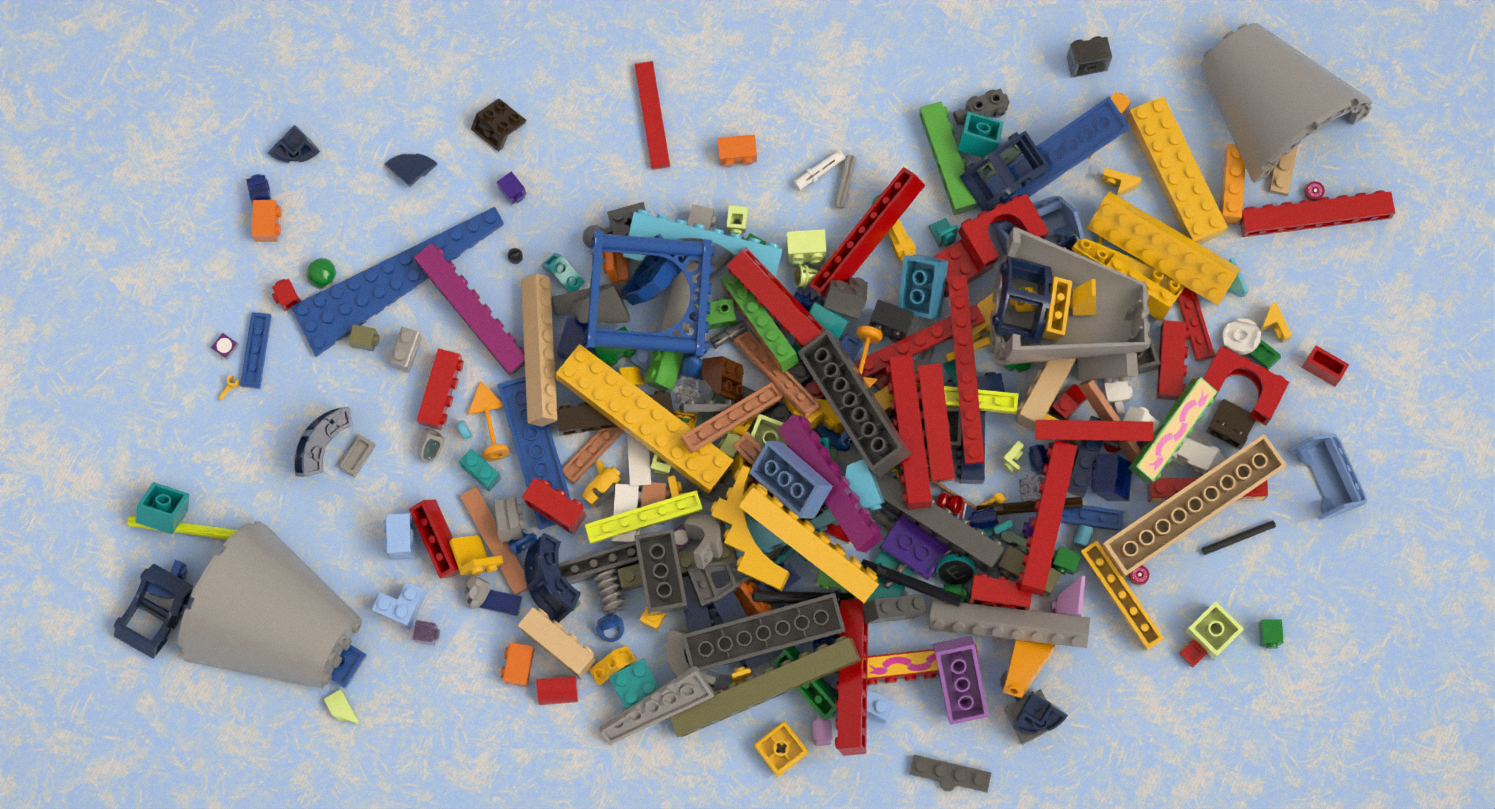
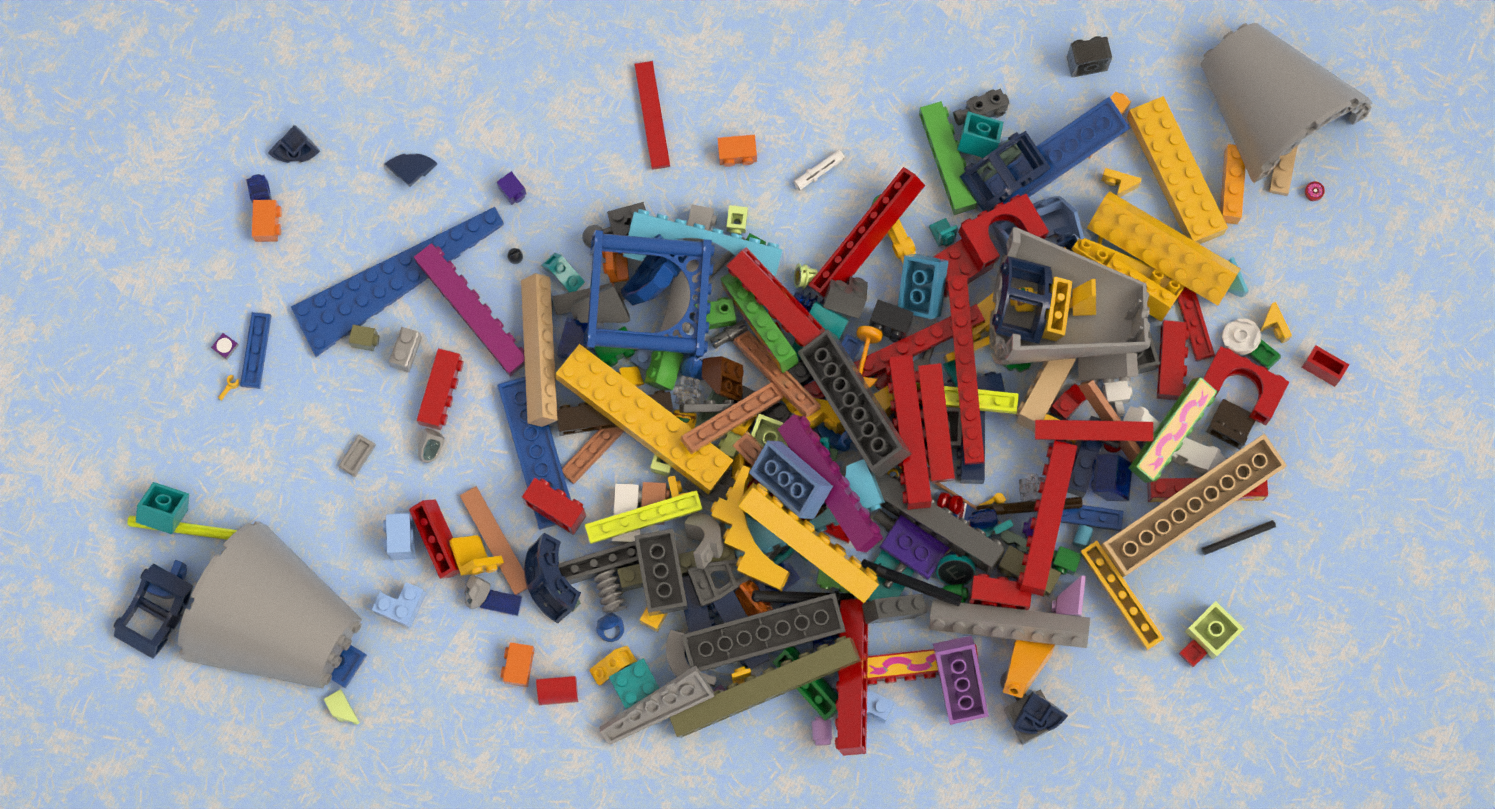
(285, 294): red brick -> none
(316, 438): window -> none
(321, 273): green hair -> none
(425, 633): clear purple brick -> none
(464, 429): medium azure tile -> none
(480, 469): teal brick -> none
(483, 402): light orange piece -> none
(496, 123): dark brown bracket -> none
(508, 519): light grey brick -> none
(523, 544): blue piece -> none
(558, 644): tan brick -> none
(602, 485): yellow piece -> none
(638, 463): white sticker -> none
(681, 537): tile -> none
(781, 736): yellow brick -> none
(806, 247): yellowish green brick -> none
(845, 181): light grey axle -> none
(950, 774): dark grey hinge -> none
(1014, 454): yellowish green bracket -> none
(1037, 458): clear blue brick -> none
(1139, 575): tile -> none
(1271, 633): green brick -> none
(1317, 214): red brick -> none
(1332, 472): medium blue windscreen -> none

